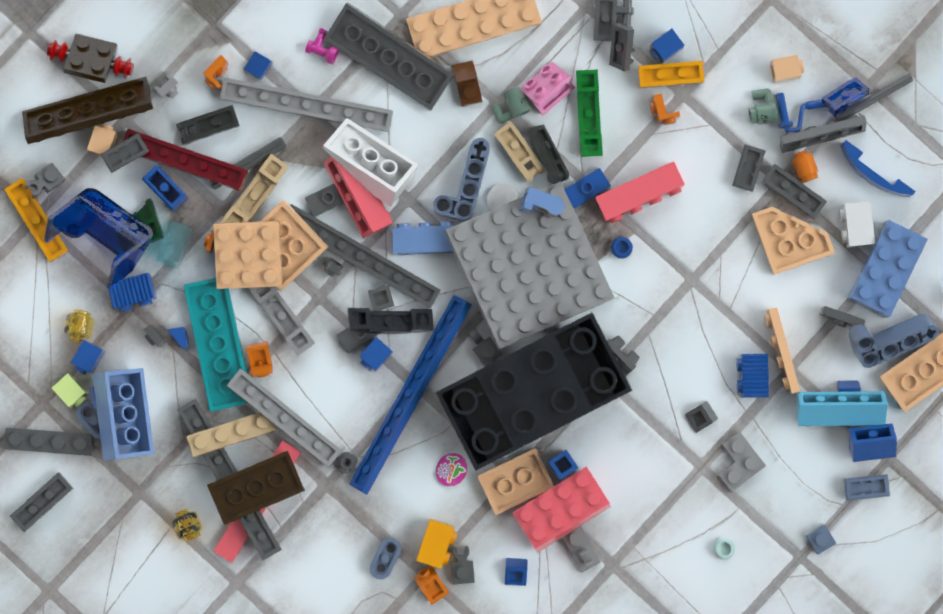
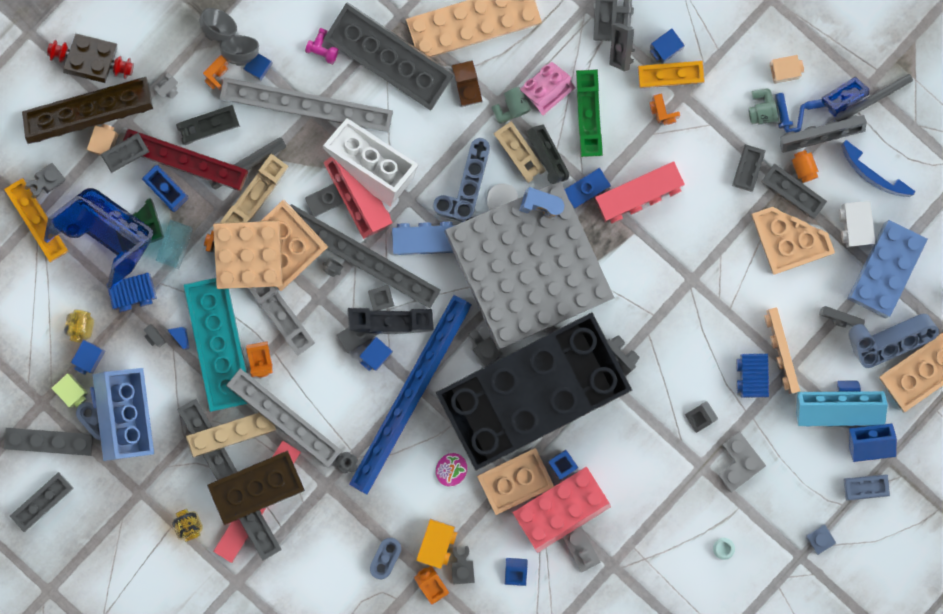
(217, 25): none -> dark grey piece
(239, 49): none -> dark grey piece
(621, 247): blue plate -> none

